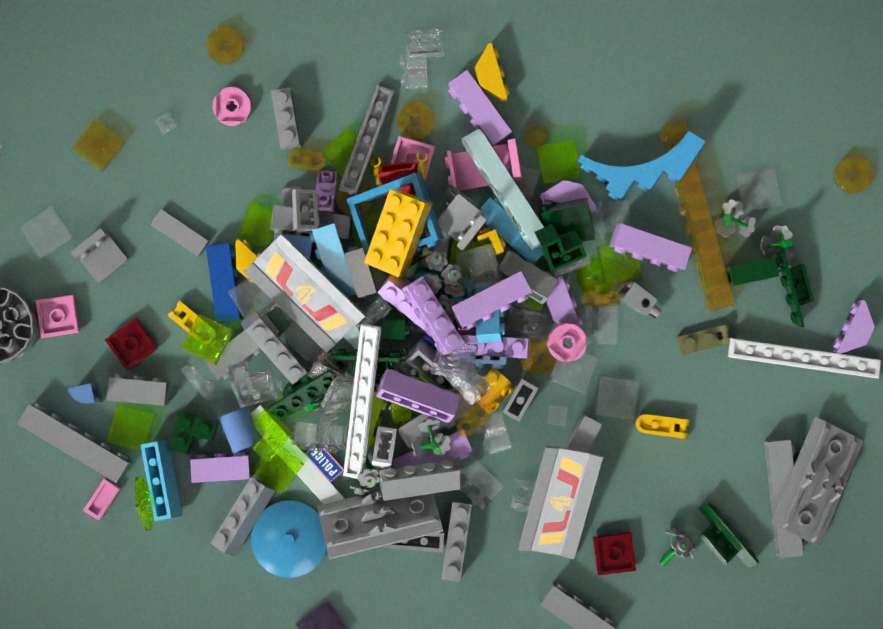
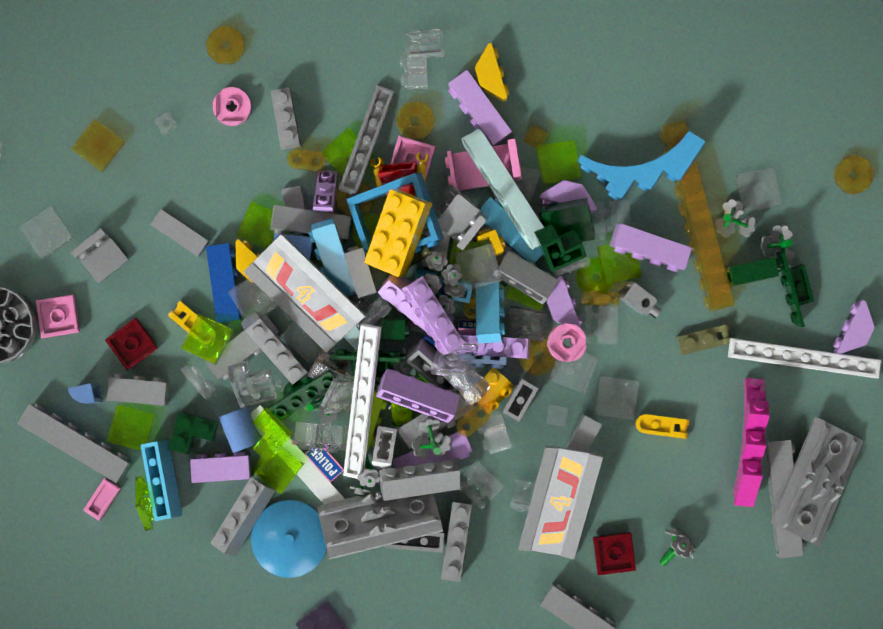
(305, 210): light grey bracket -> none
(490, 300): lavender brick -> none
(723, 539): dark green bracket -> none
(753, 443): none -> dark pink arch

